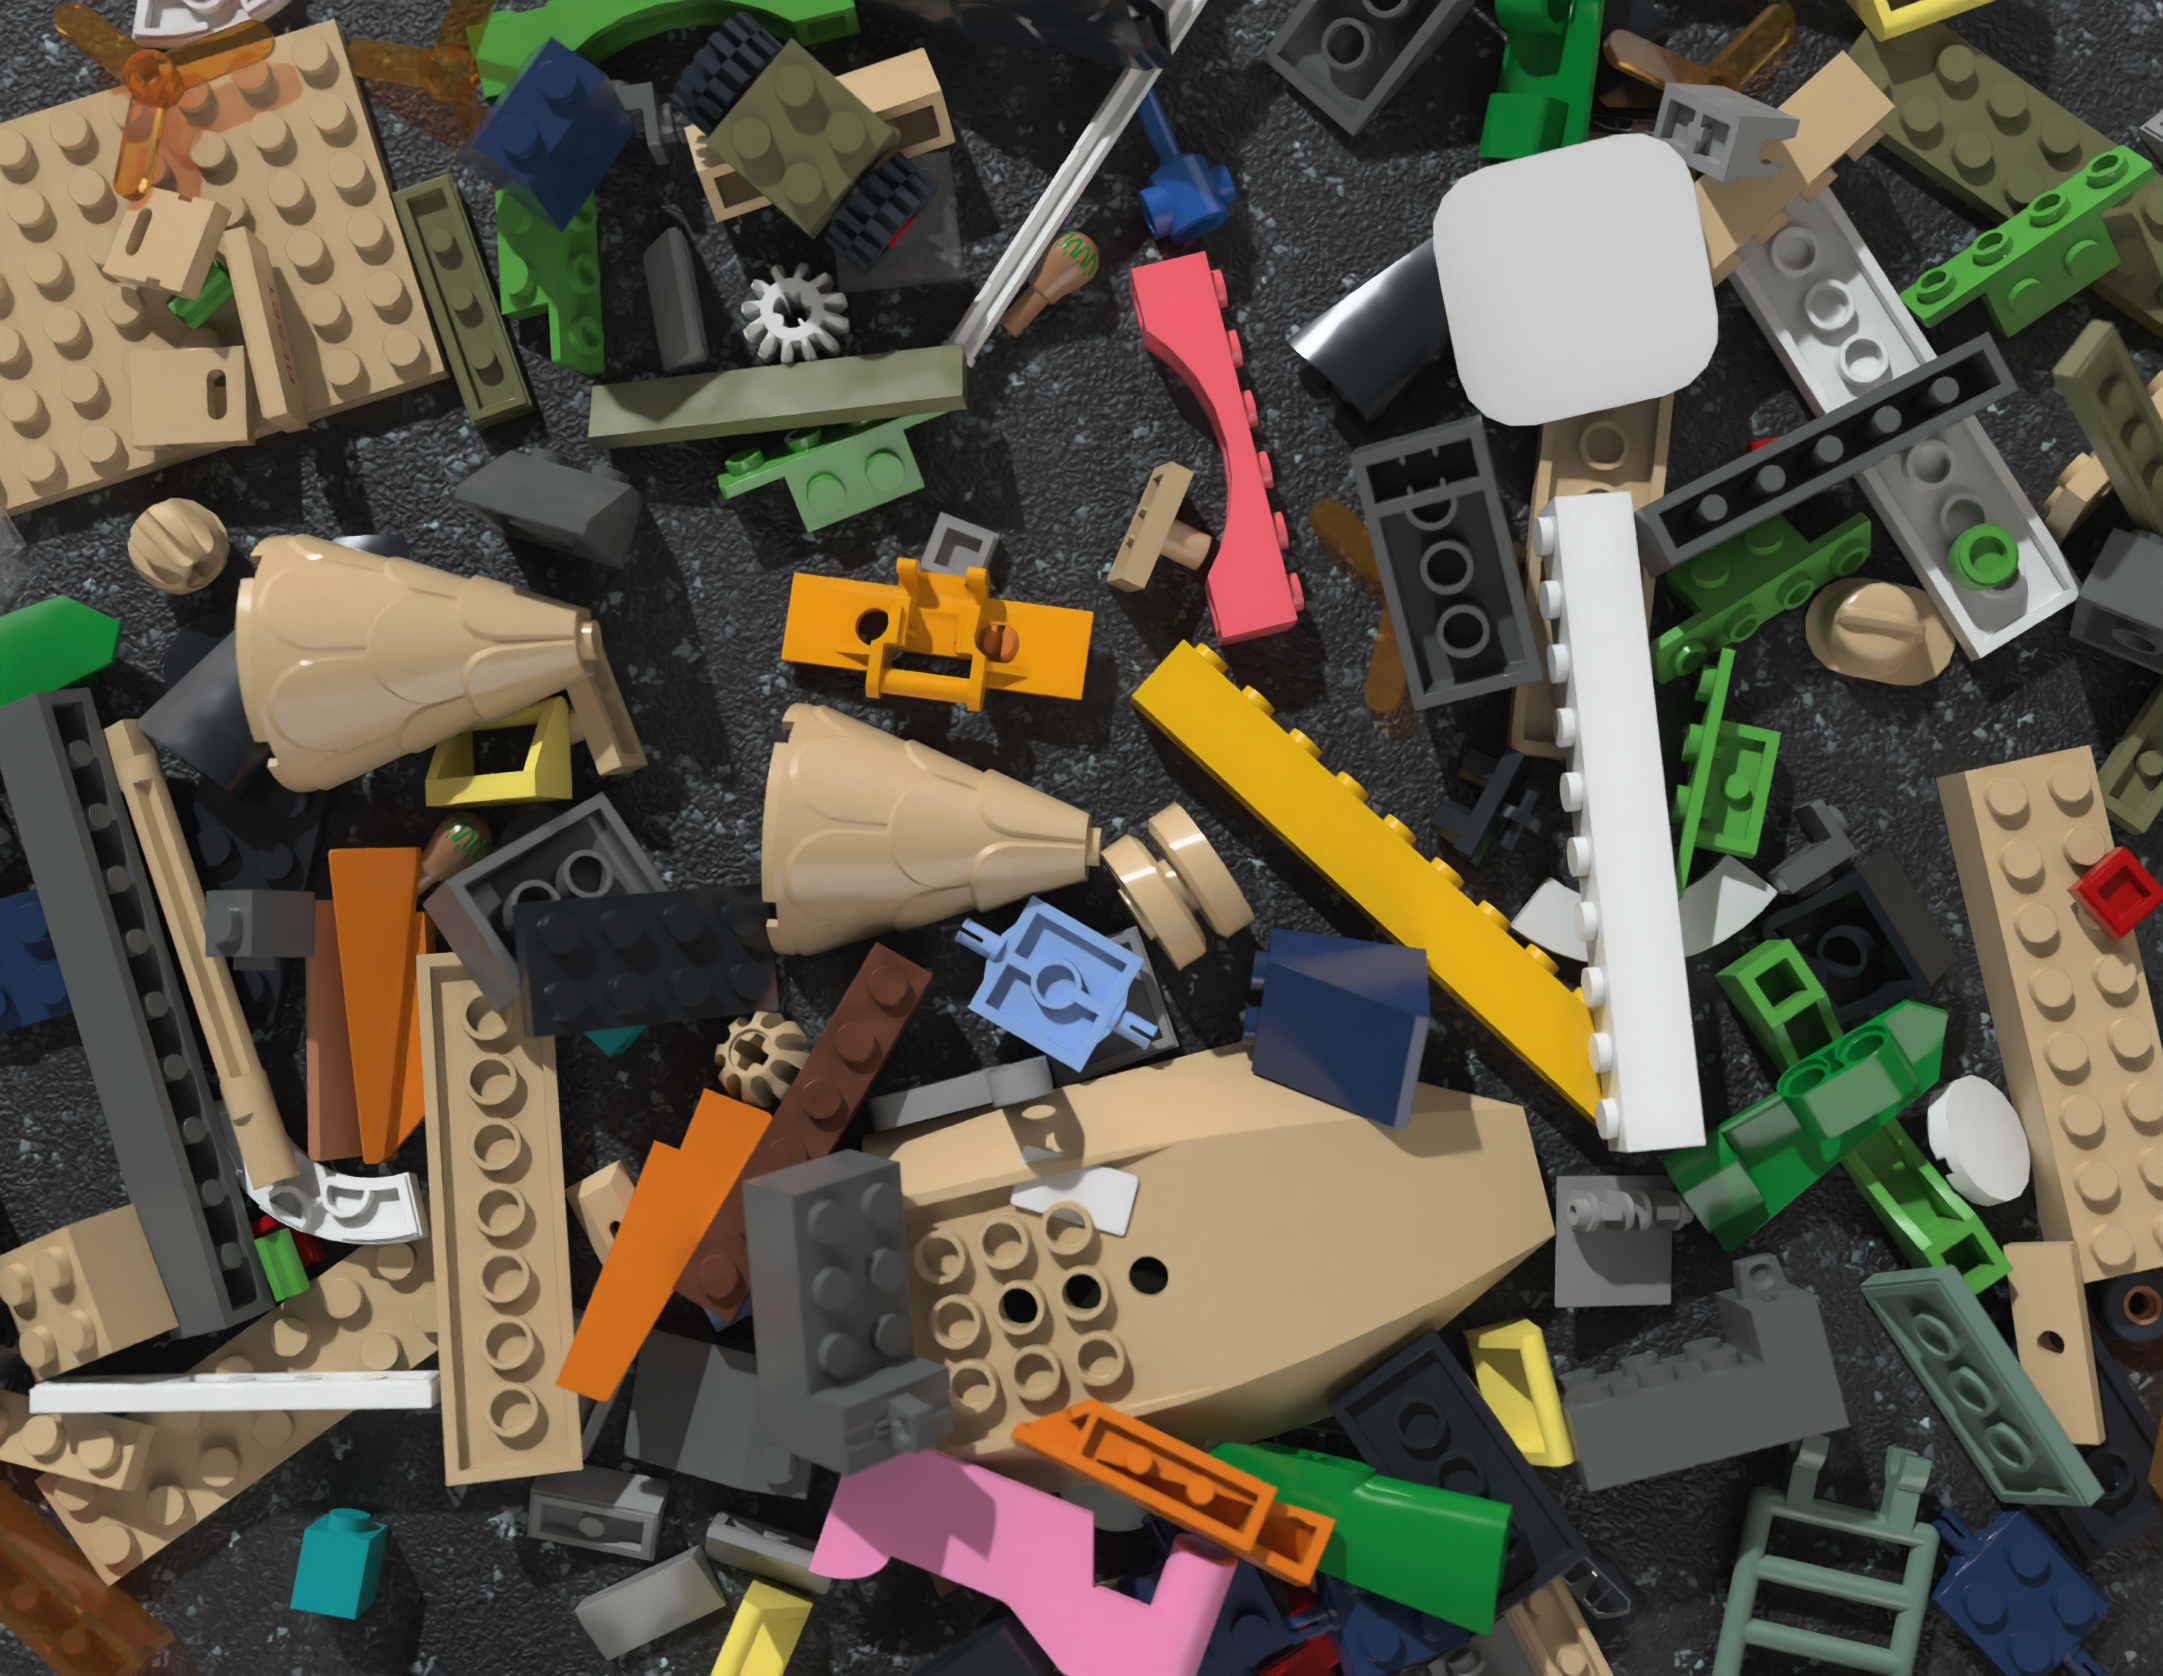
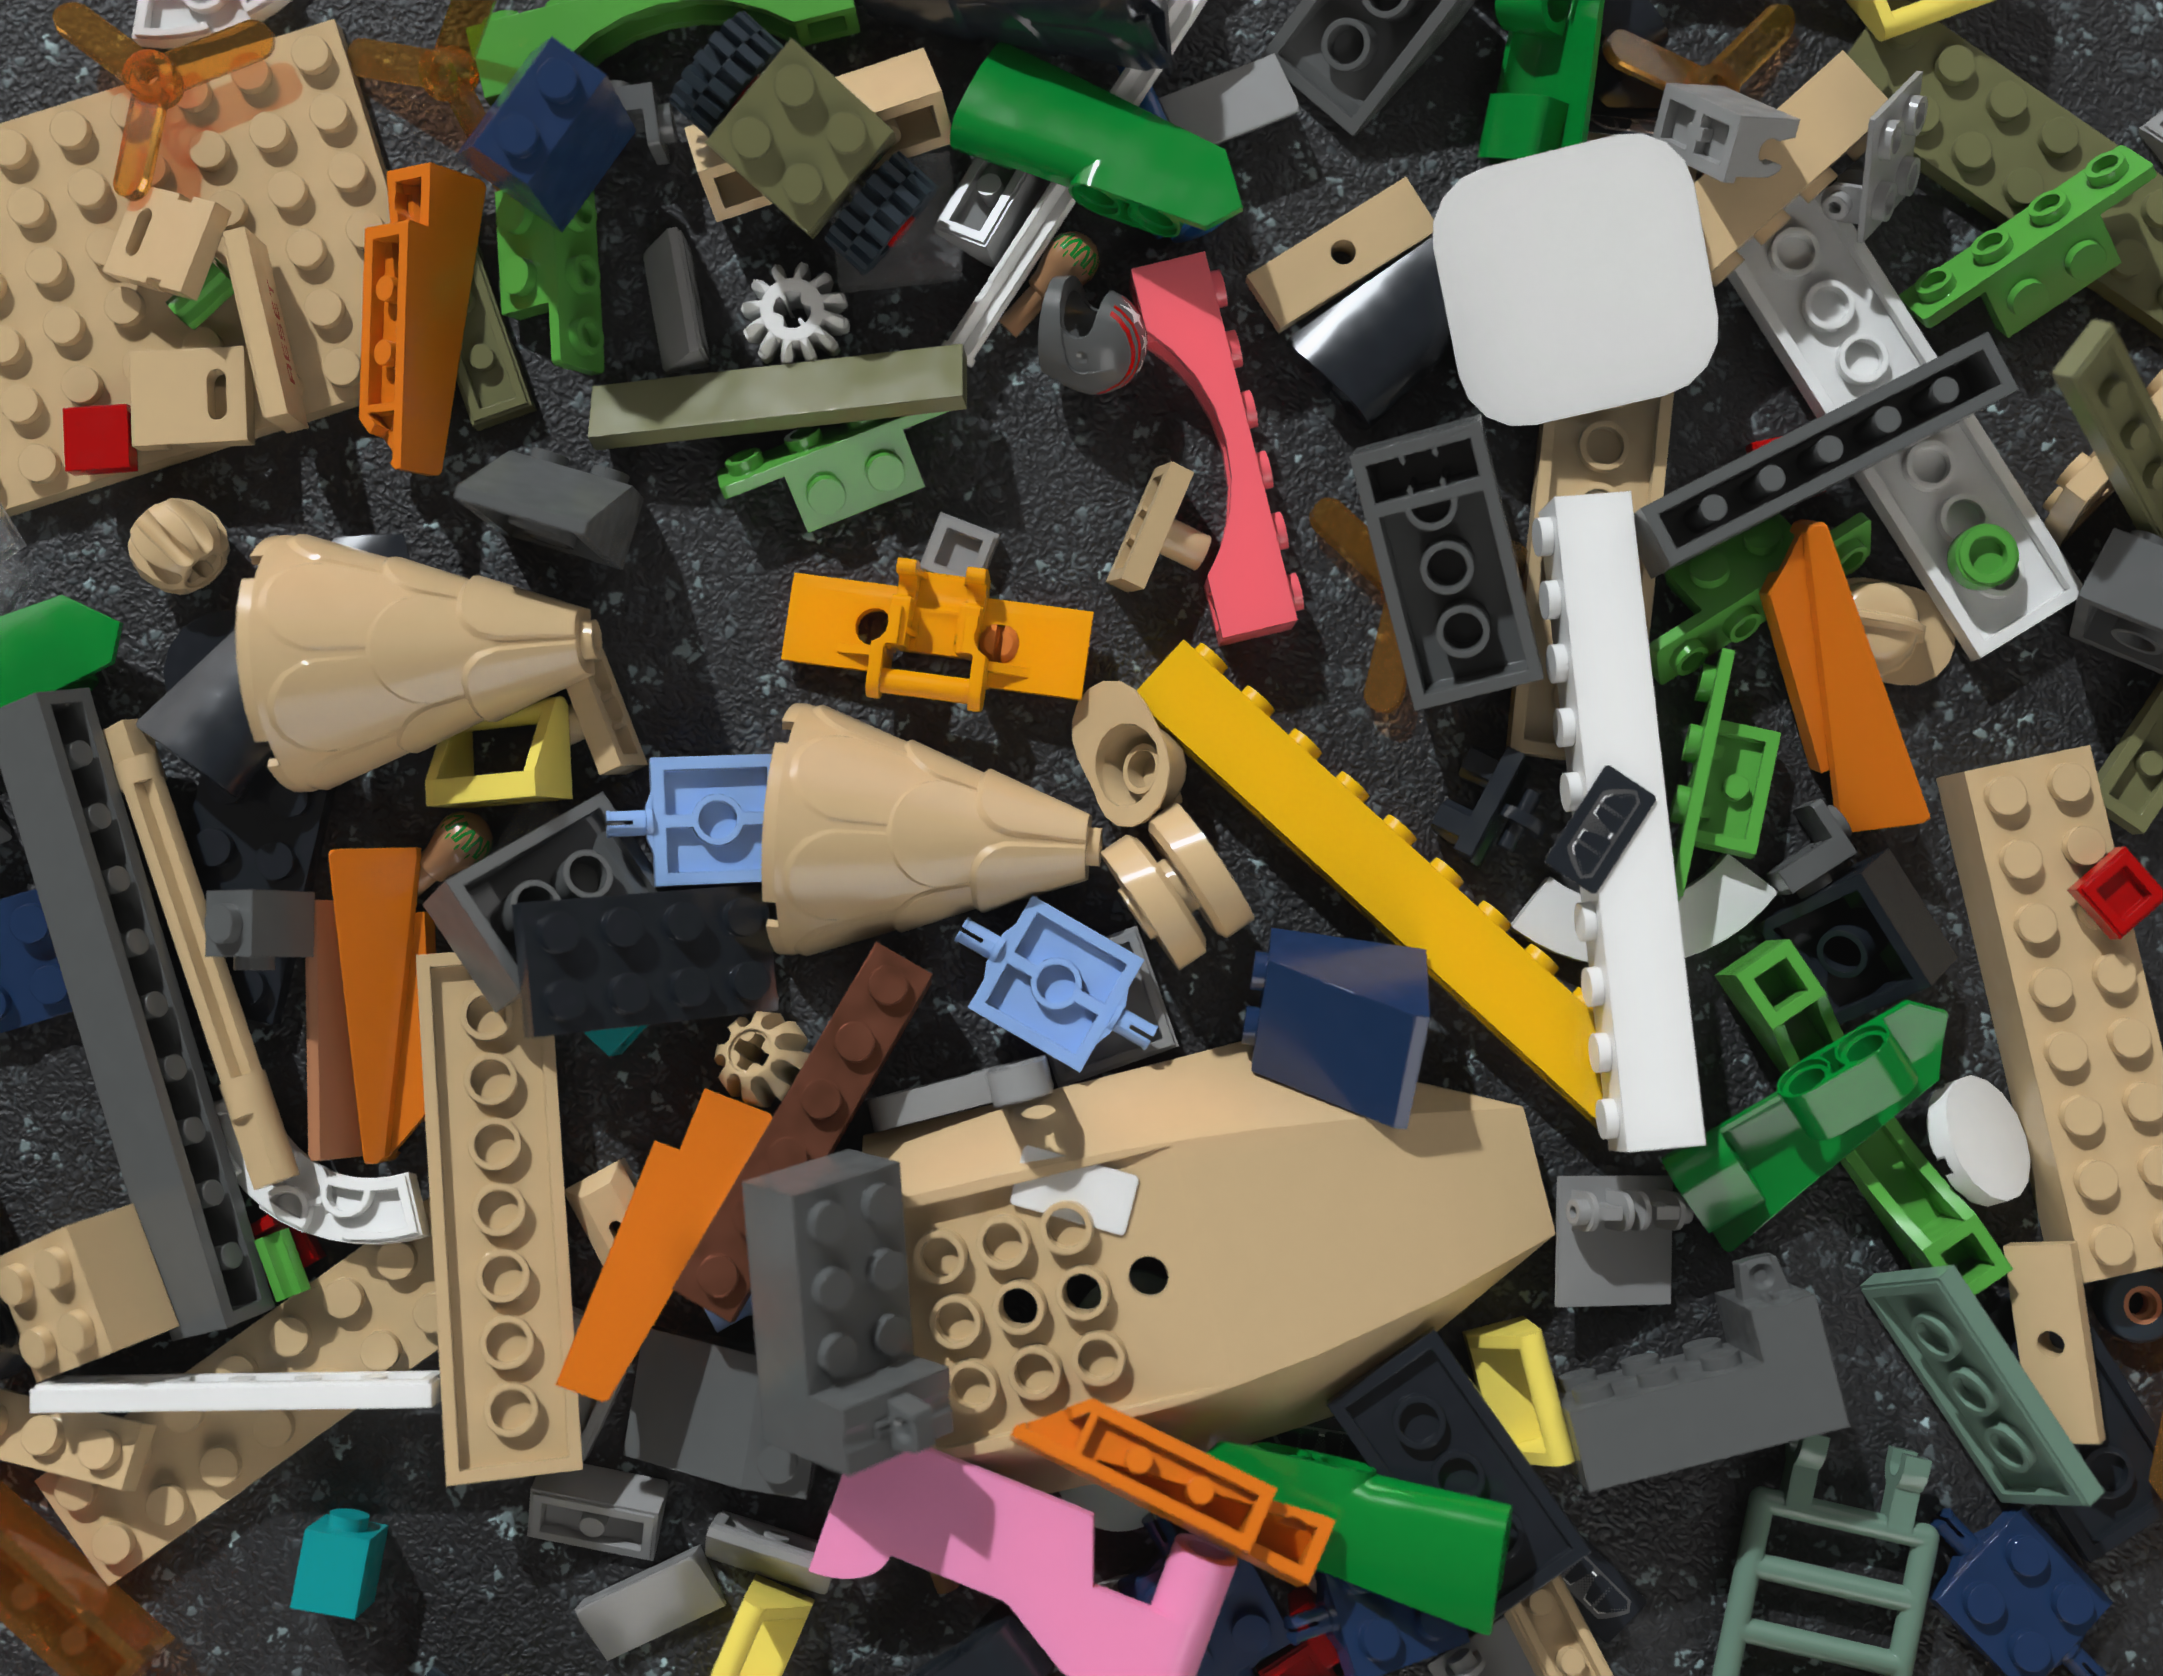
(98, 440): none -> red tile
(417, 310): none -> orange wedge
(701, 819): none -> light blue plate
(989, 209): none -> light grey slope
(1086, 345): none -> dark grey helmet
(1095, 144): none -> green panel
(1126, 754): none -> tan piece
(1233, 102): none -> light grey slope
(1370, 235): none -> tan tile
(1600, 829): none -> black sticker
(1838, 686): none -> orange wedge
(1887, 171): none -> light grey hinge

